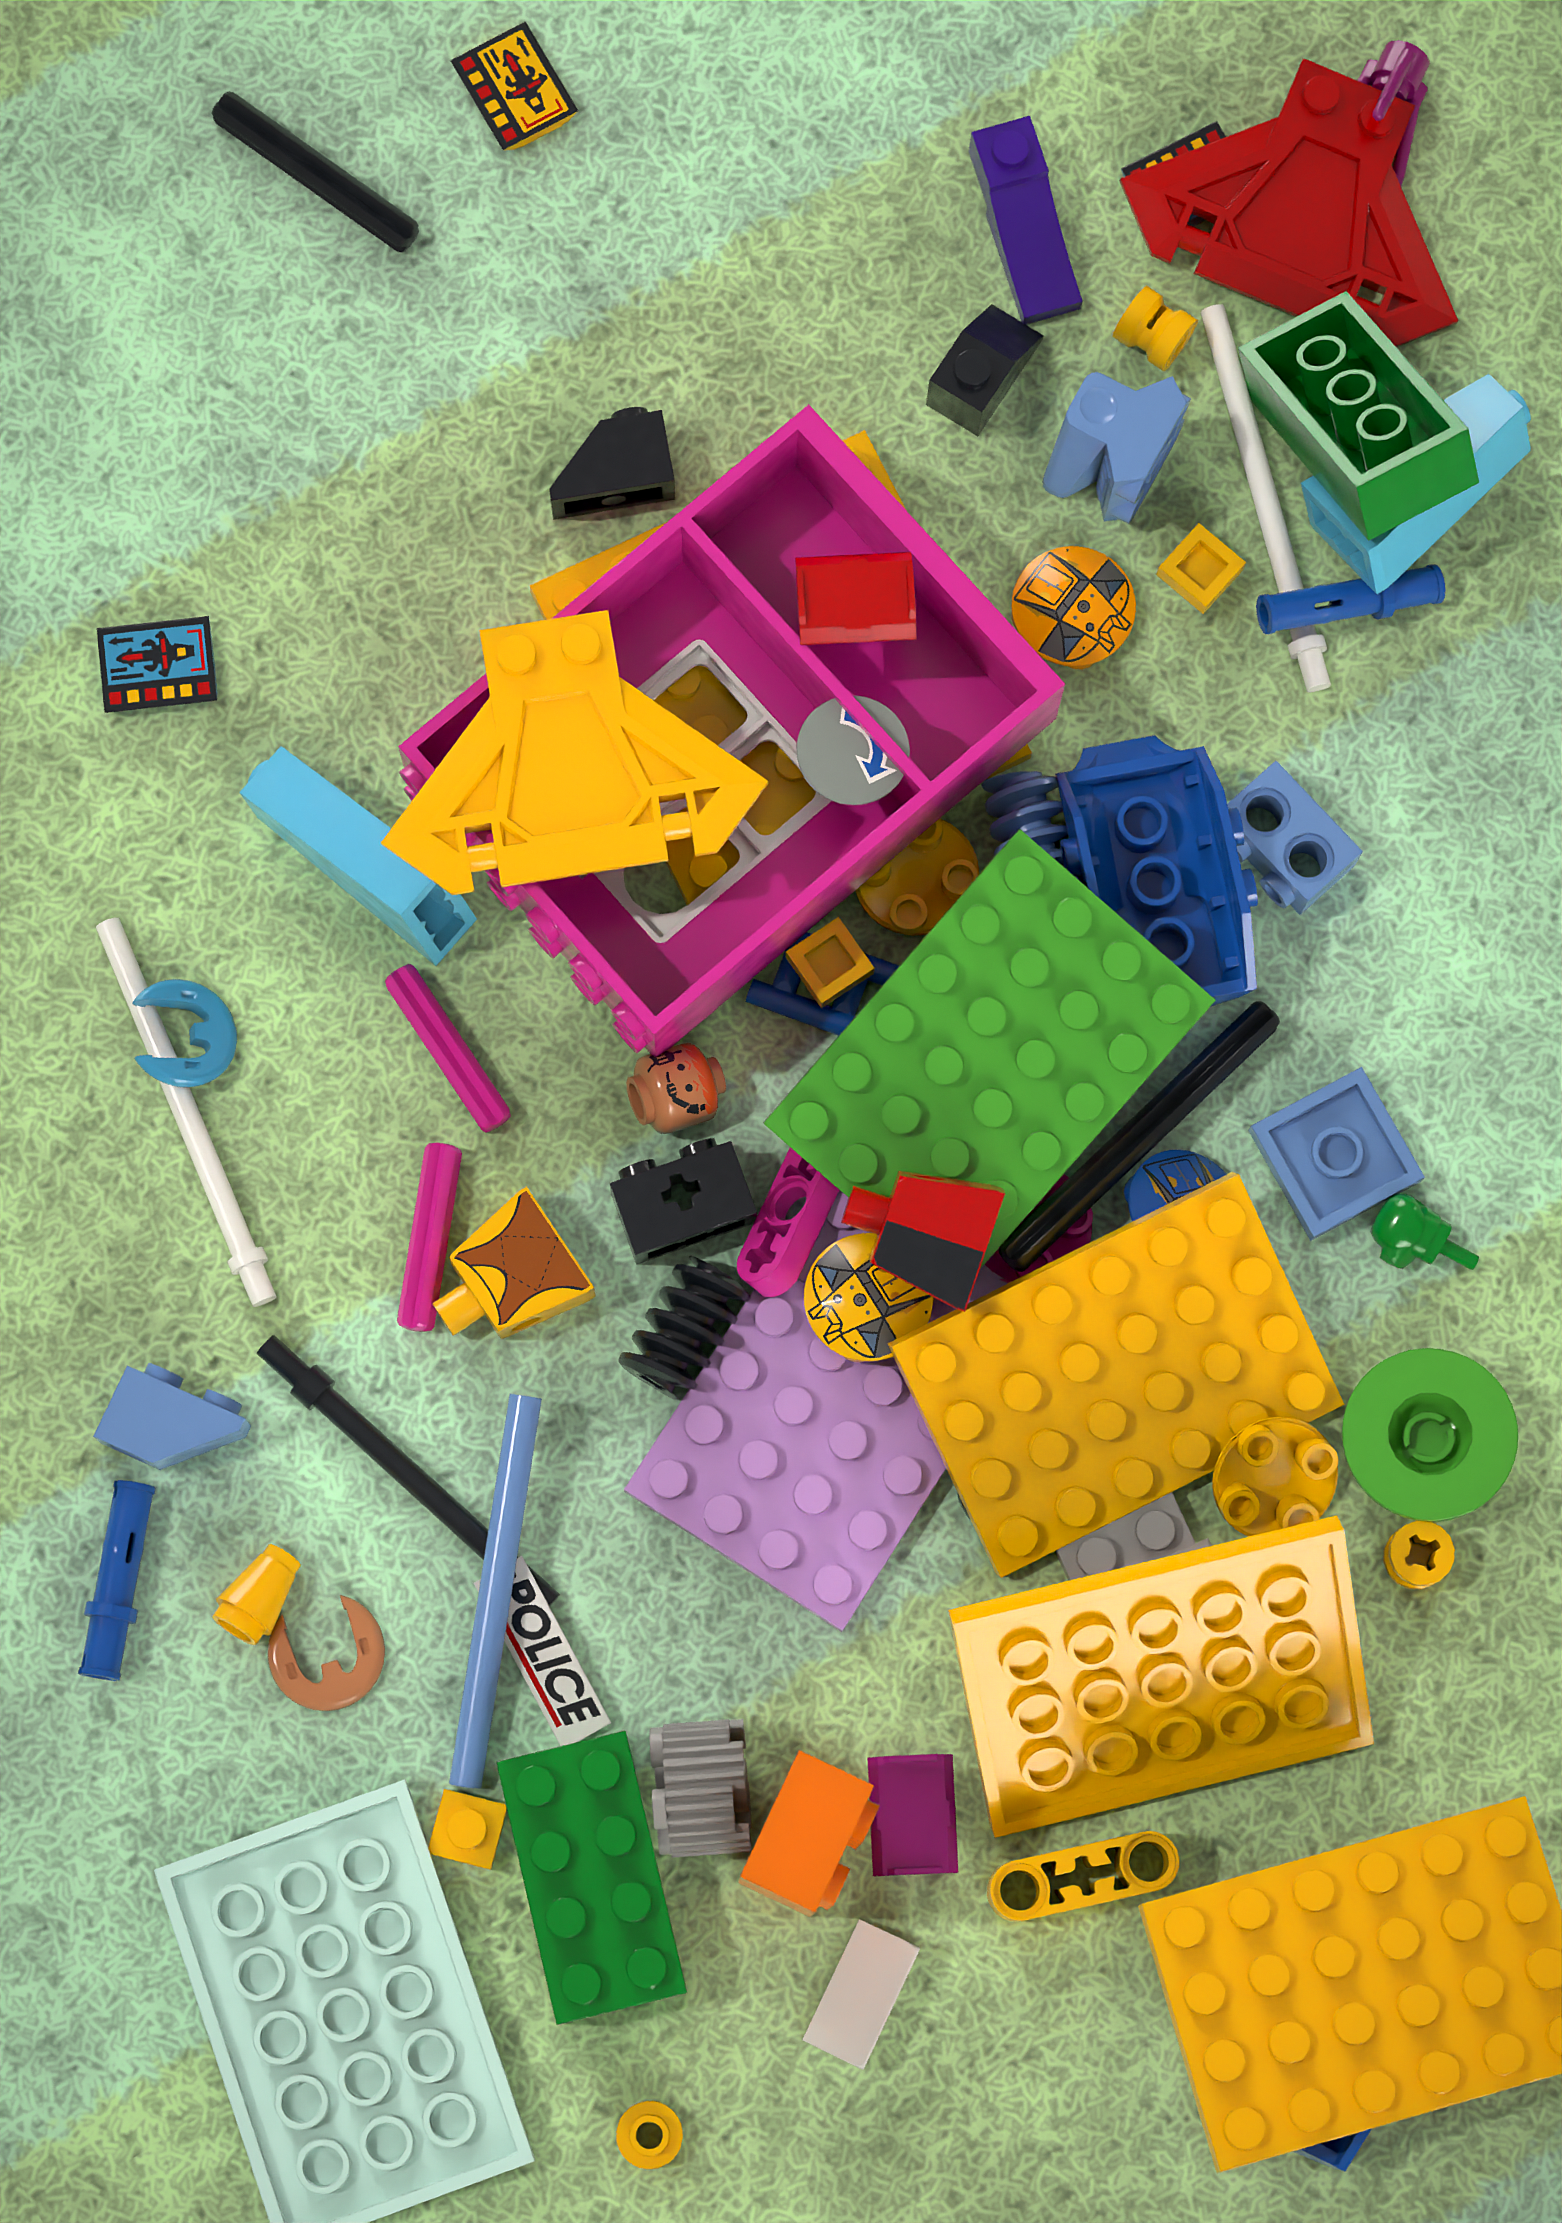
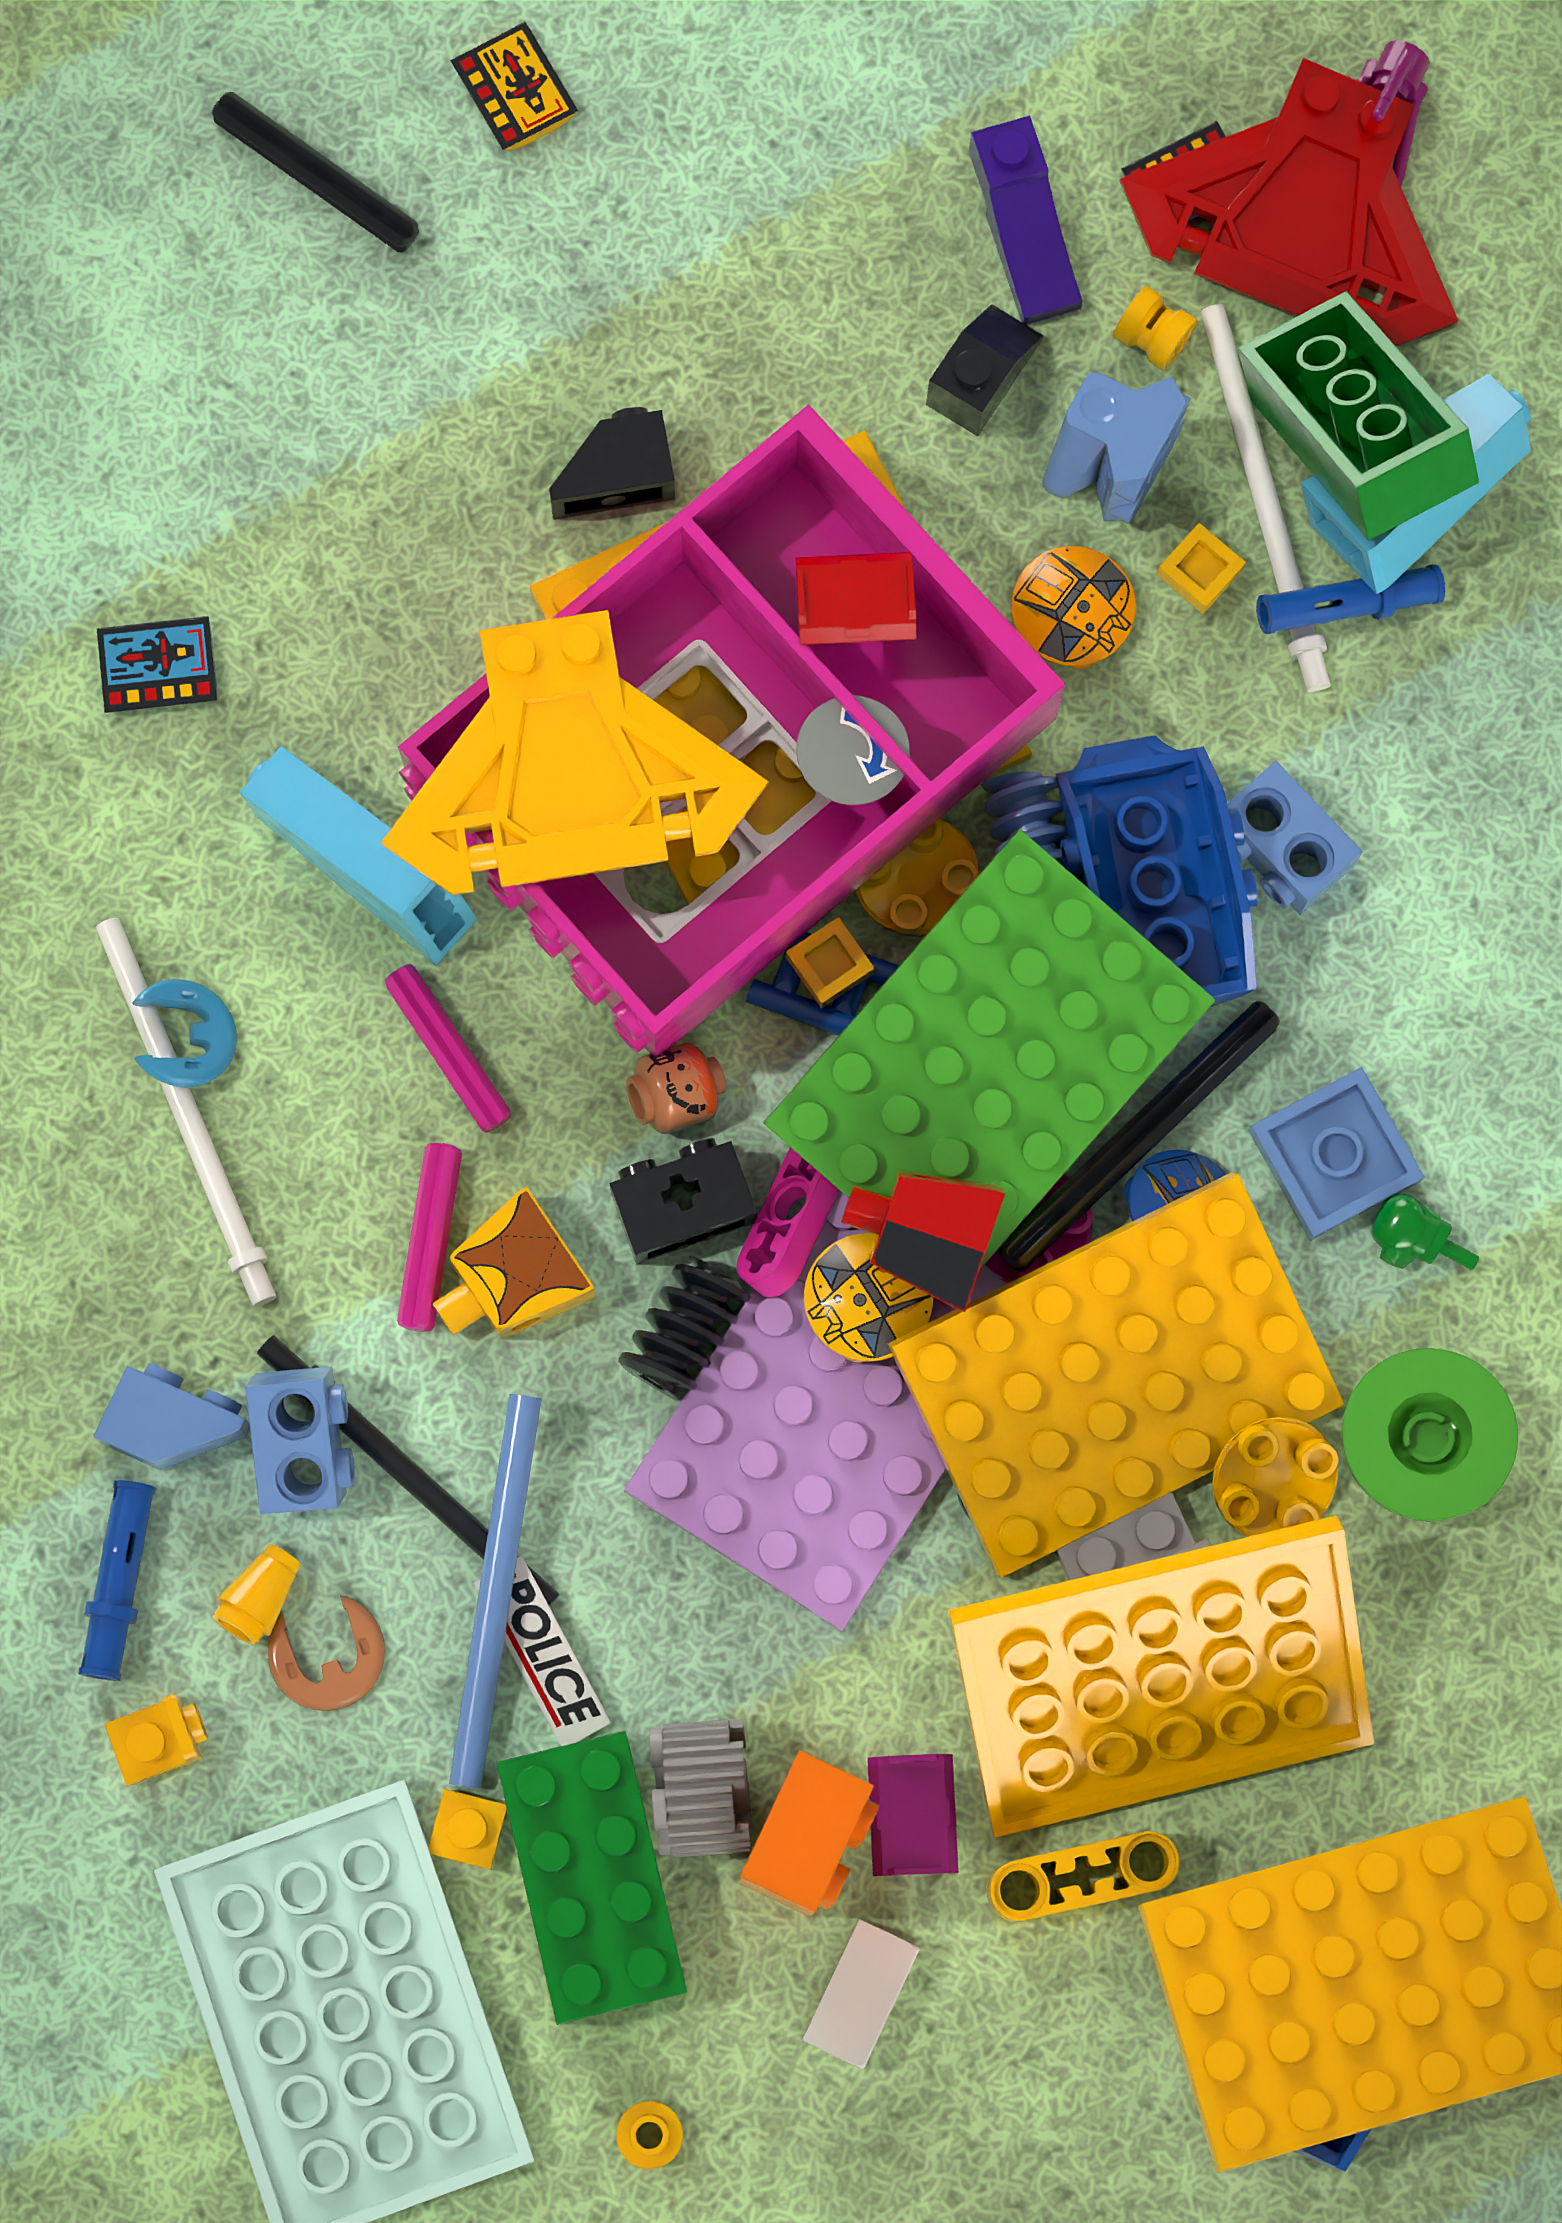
(157, 1739): none -> yellow bracket
(281, 1439): none -> medium blue brick
(1408, 1561): yellow wheel -> none

